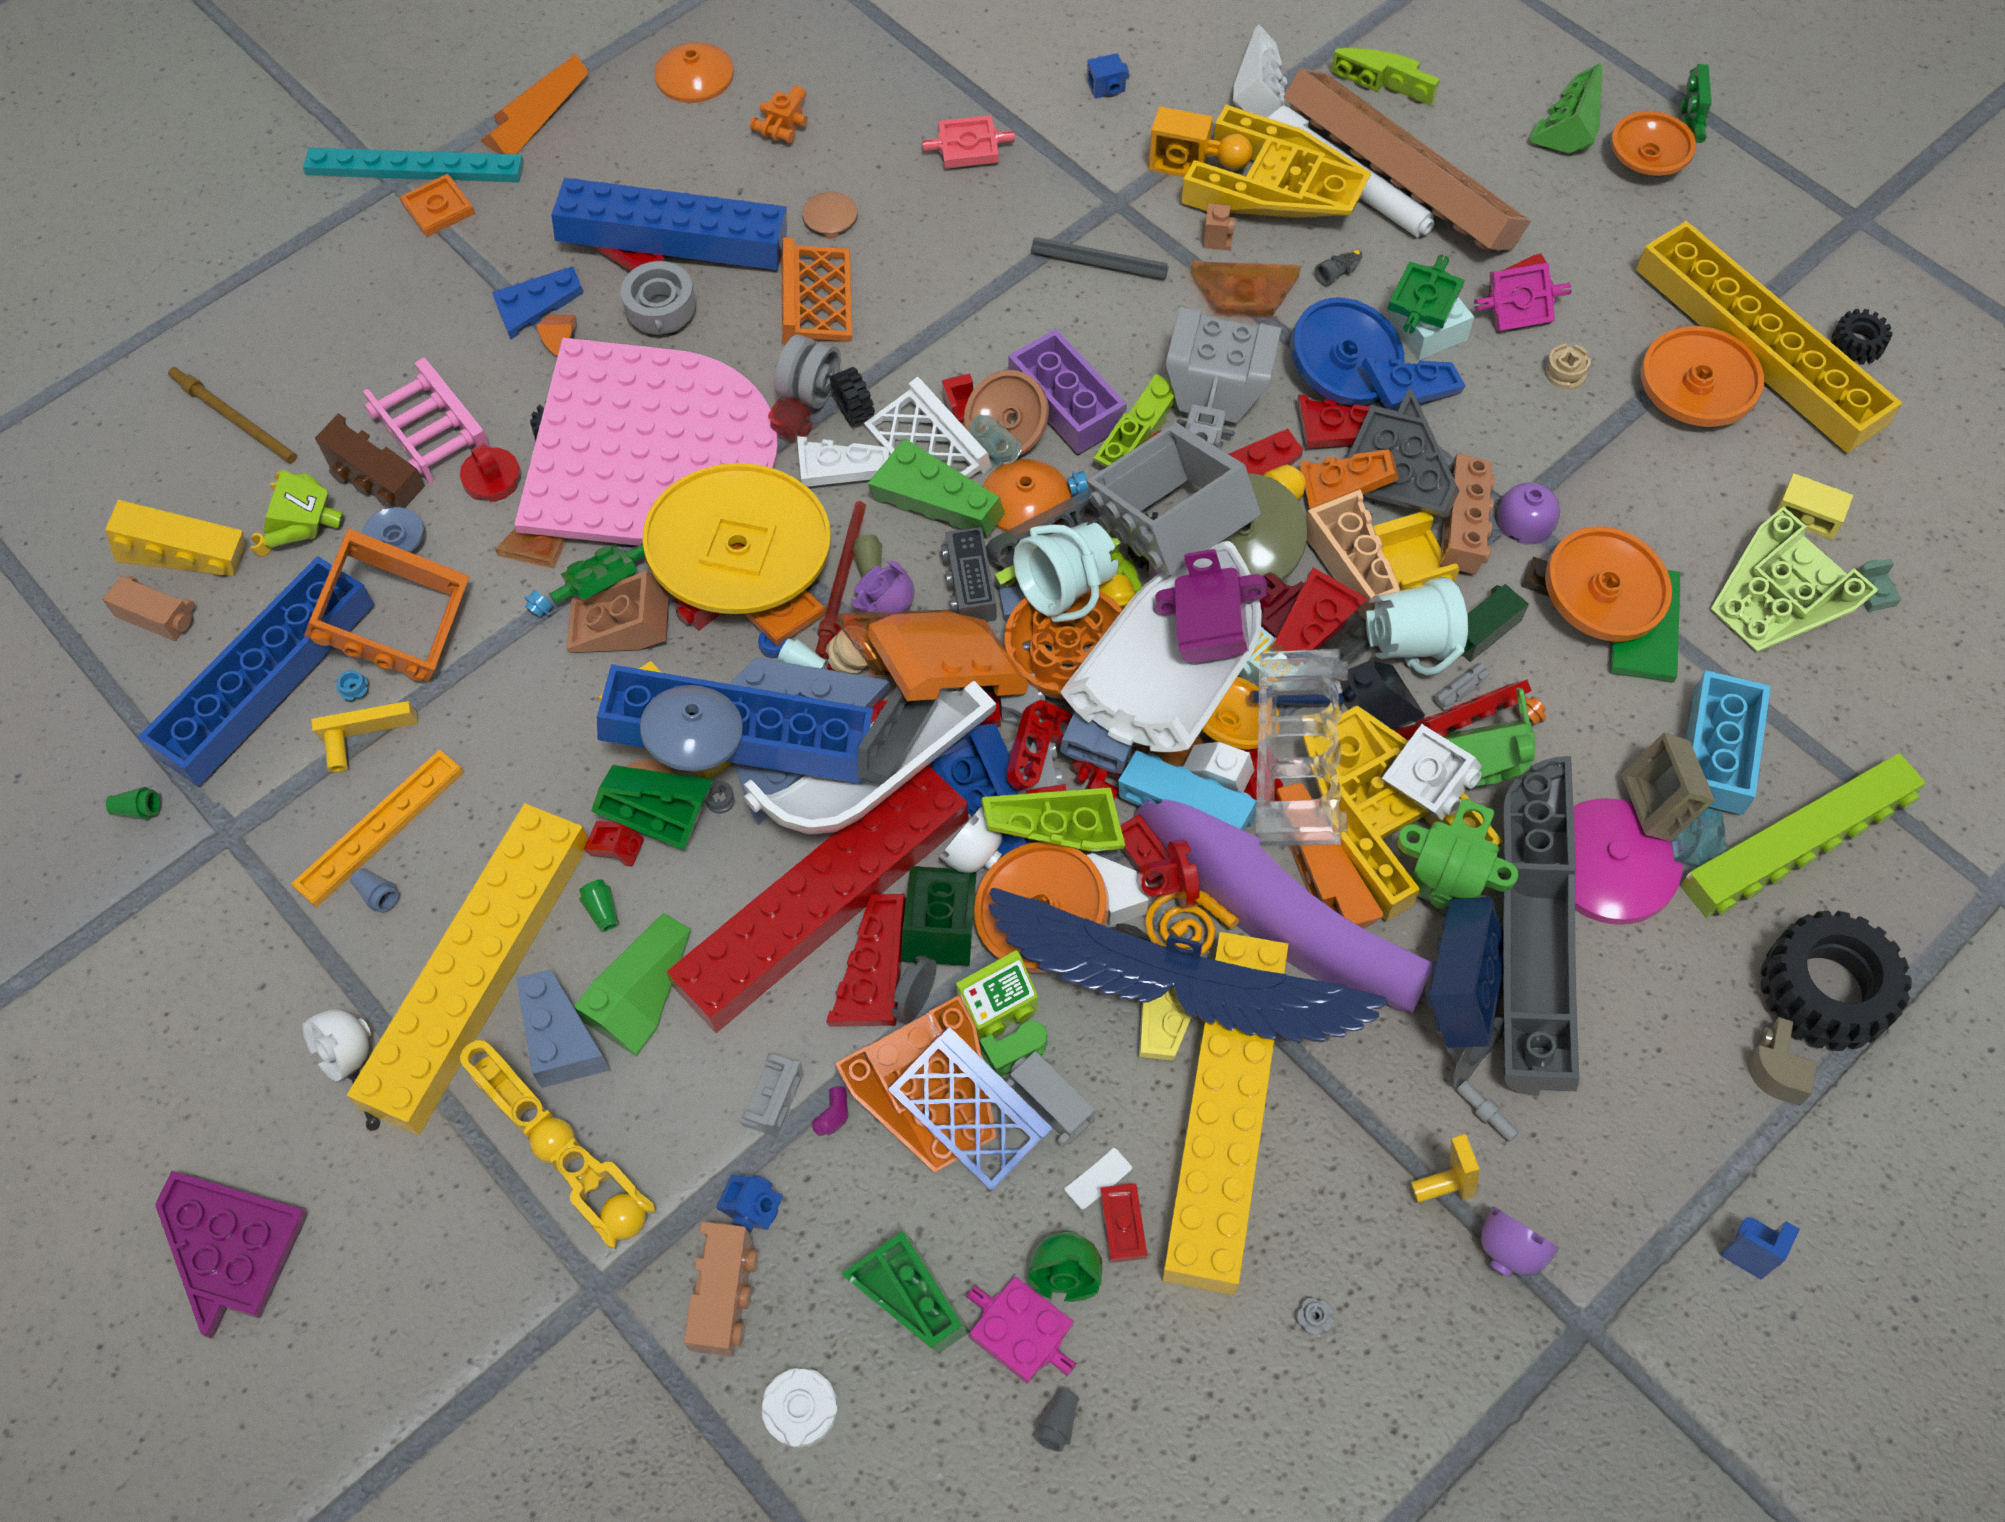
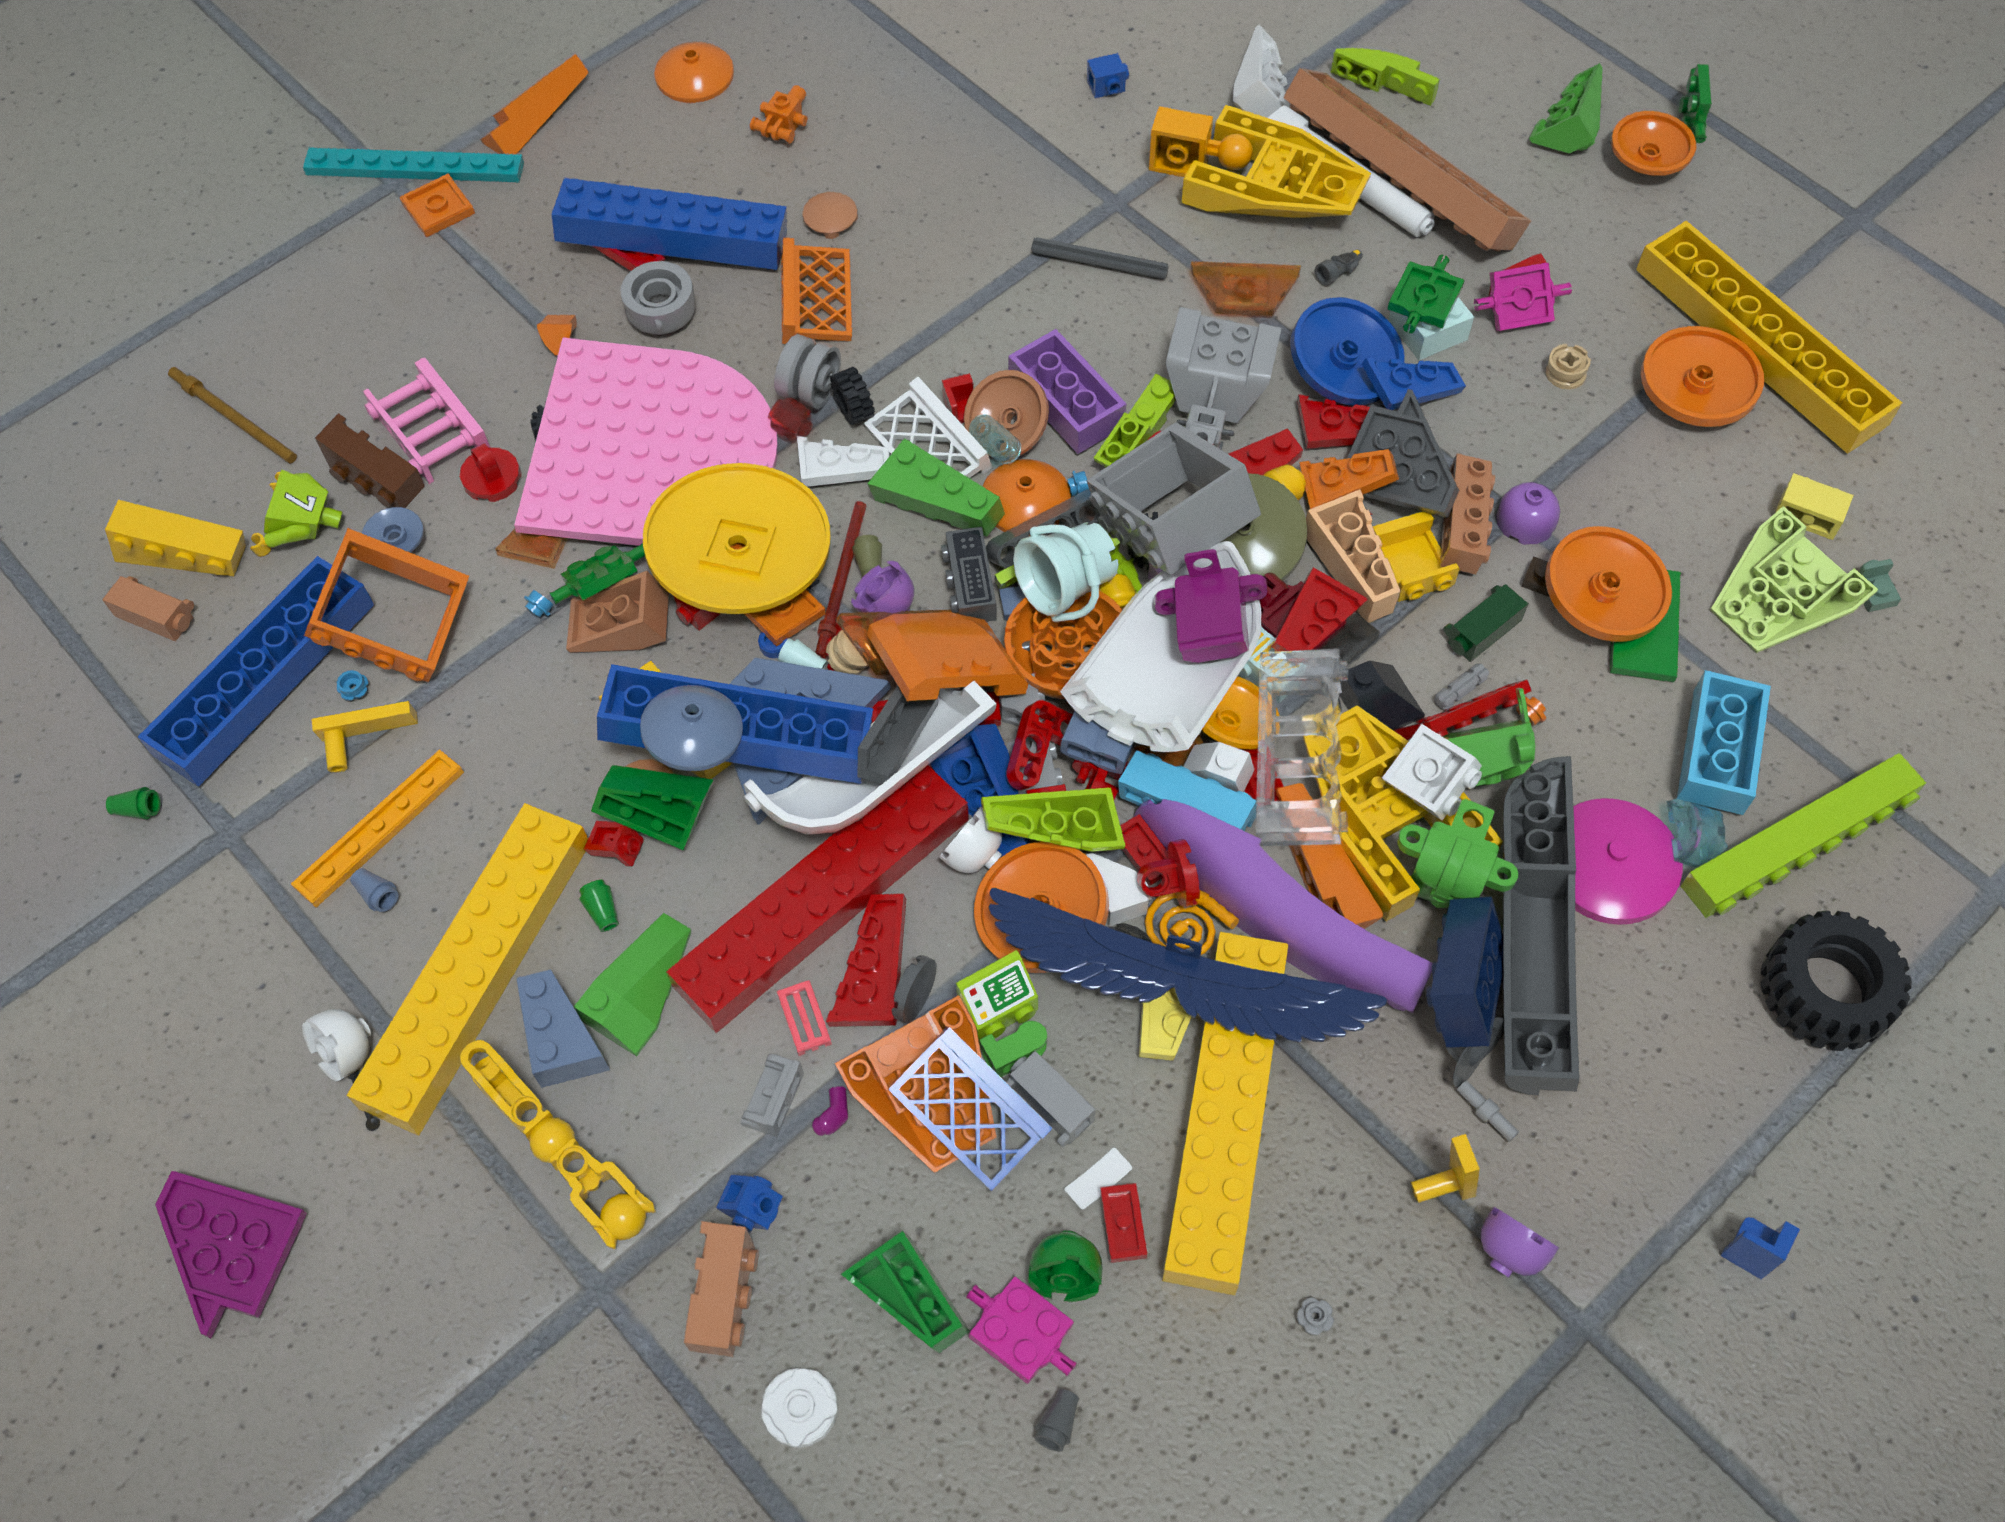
(529, 300): blue wing -> none
(725, 805): dark grey bush -> none
(812, 1043): none -> coral tile
(939, 915): dark green slope -> none
(968, 141): coral plate -> none
(1218, 227): nougat brick -> none
(1308, 699): dark blue bar -> none
(1420, 624): light aqua piece -> none
(1683, 806): dark tan window -> none
(1777, 1071): dark tan brick -> none
(1867, 325): black tyre -> none

